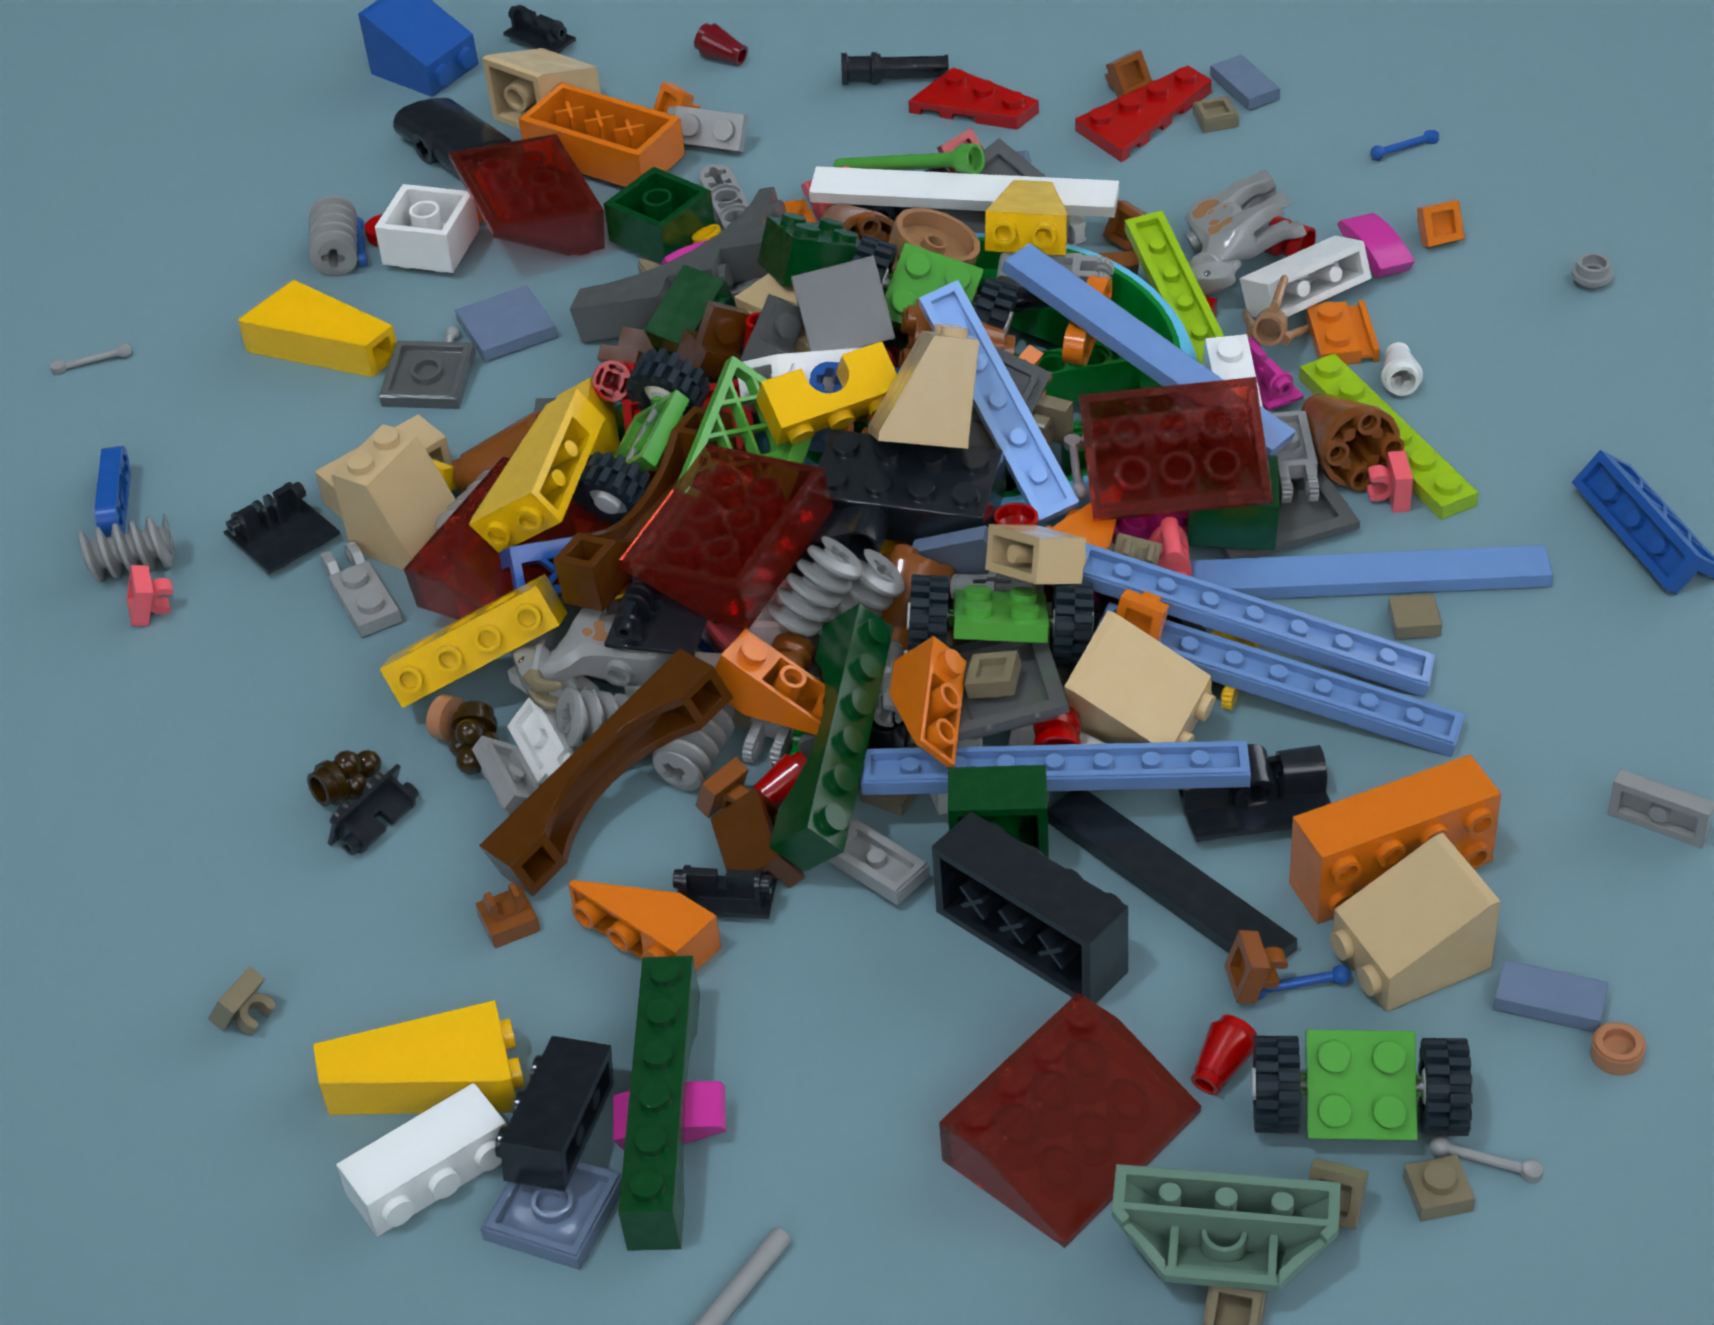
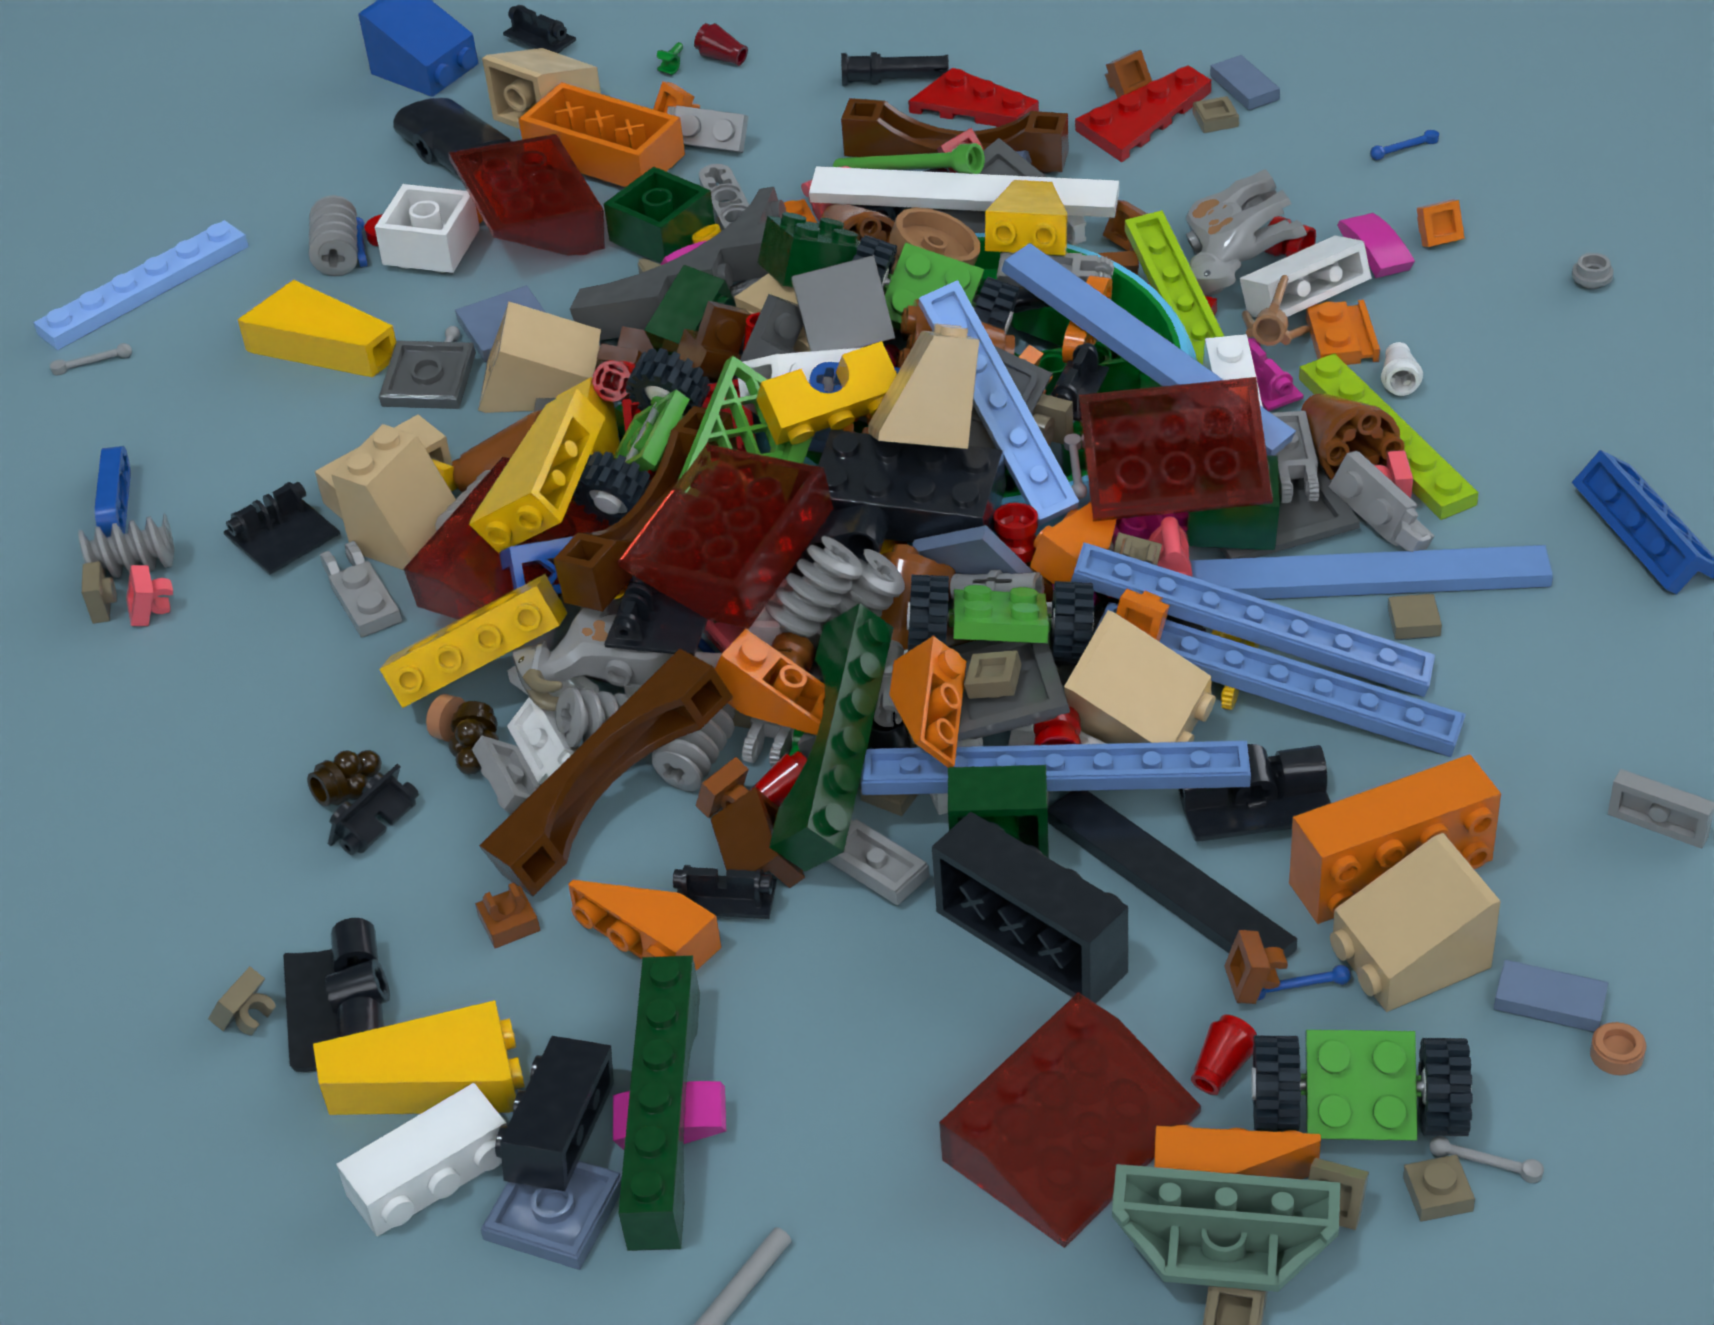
(97, 592): none -> dark tan plate
(140, 284): none -> light blue plate
(333, 991): none -> black panel
(536, 359): none -> tan slope
(670, 59): none -> green hand
(882, 130): none -> reddish brown arch
(1035, 554): tan brick -> none
(1080, 376): none -> black hinge
(1237, 1151): none -> orange slope
(1380, 503): none -> light grey hinge

